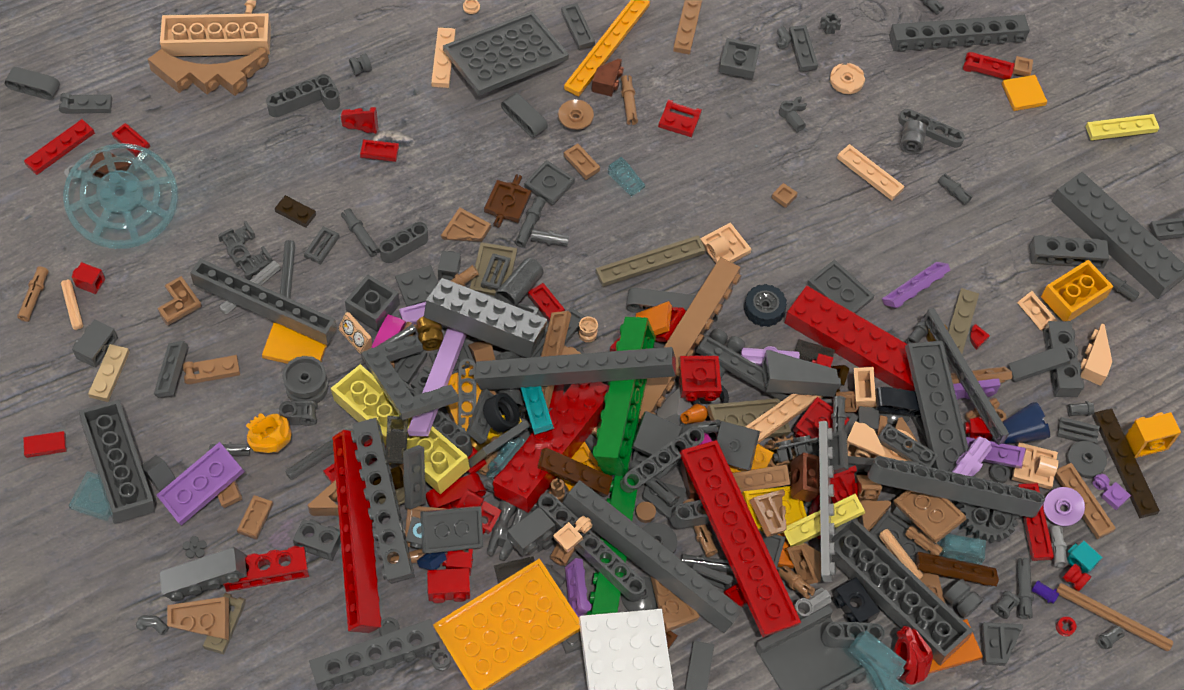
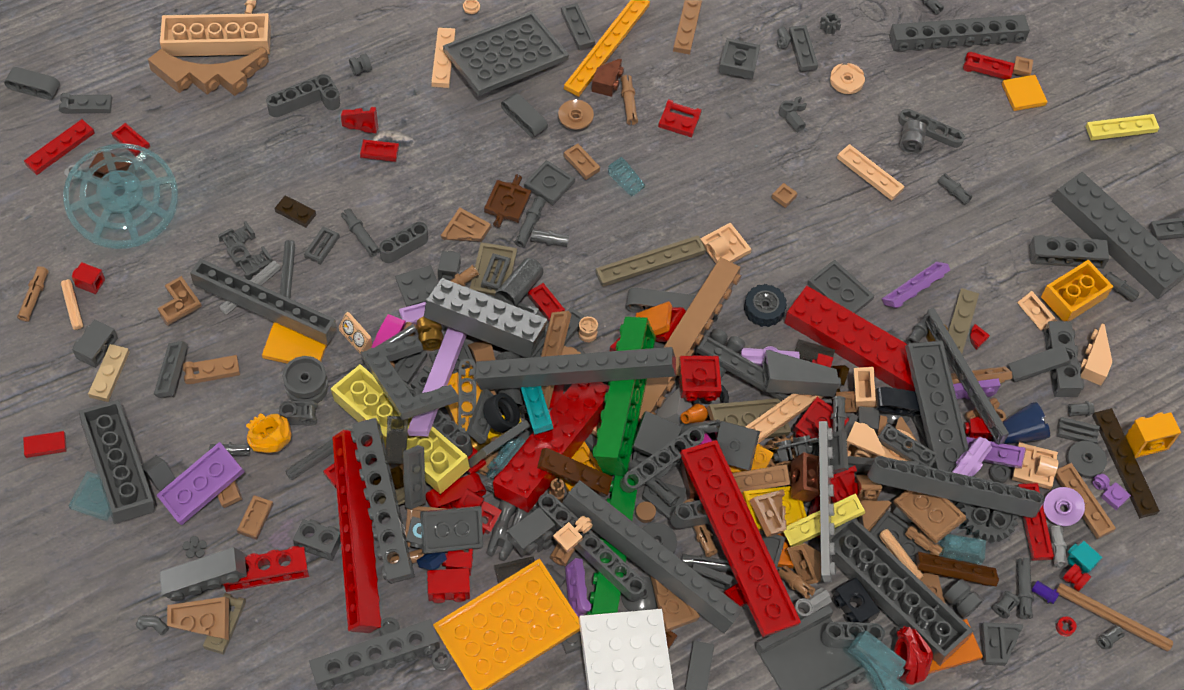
(324, 503): medium nougat slope -> none
(372, 302): dark grey brick -> none

